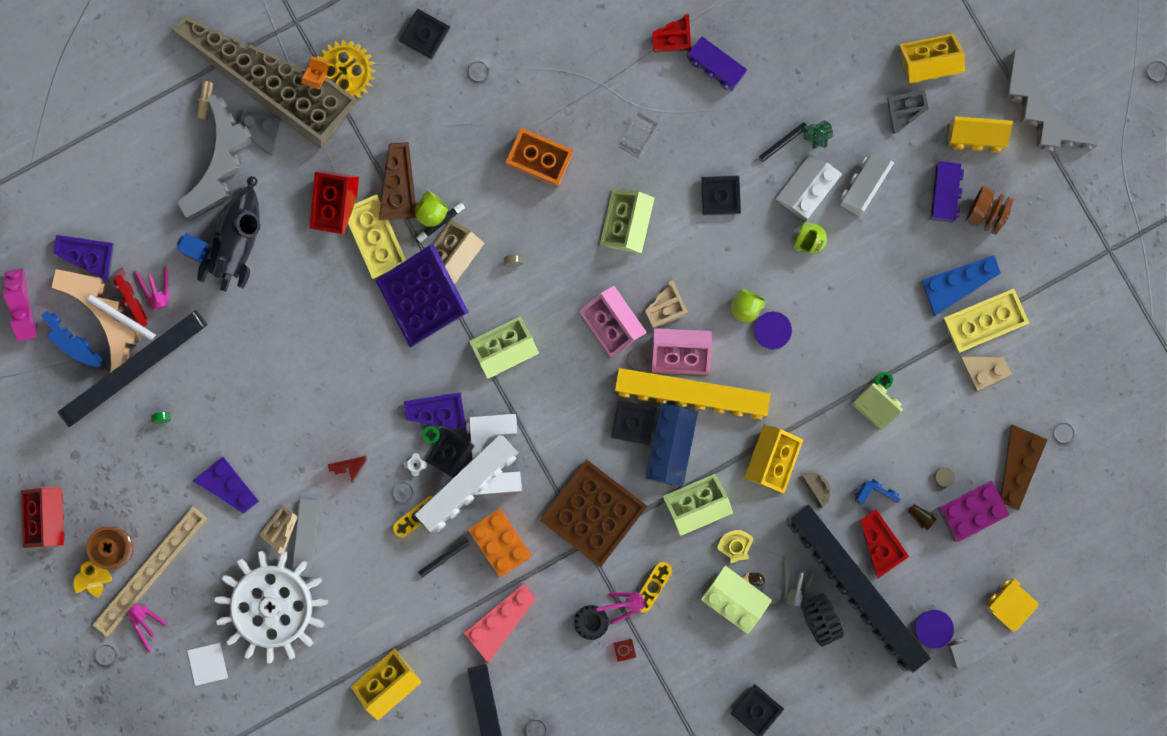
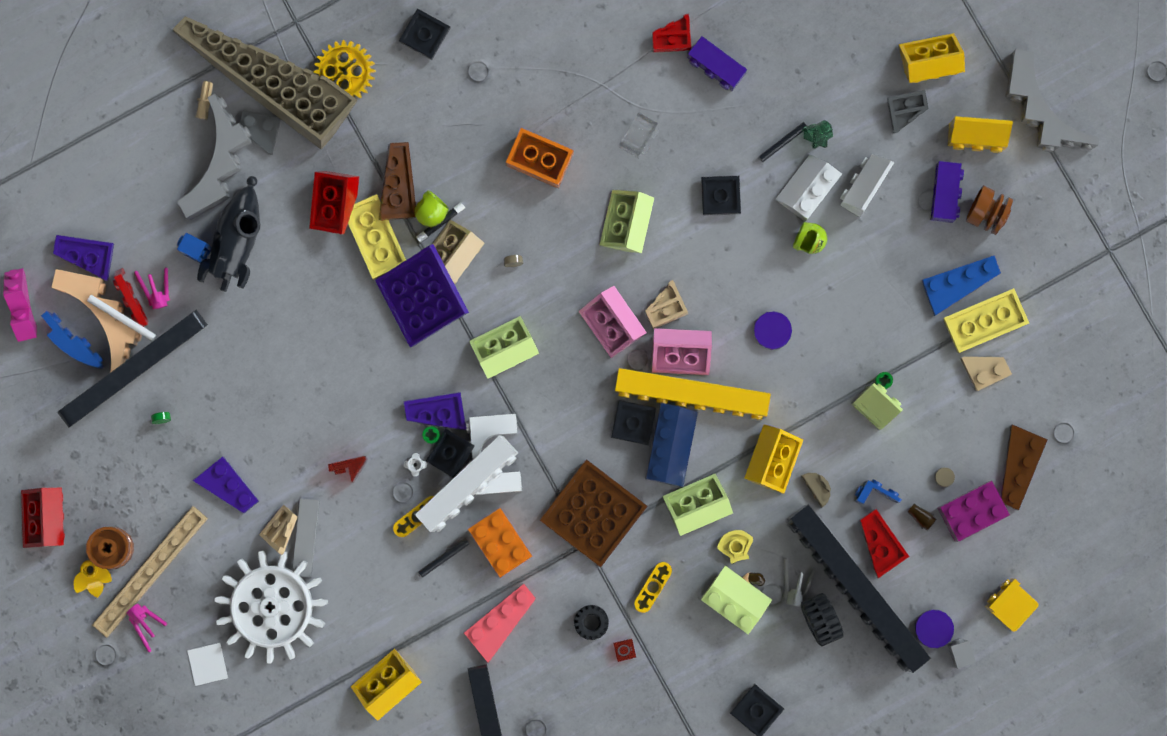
(315, 73): orange bracket -> none
(634, 602): dark pink plant -> none
(746, 306): lime helmet -> none

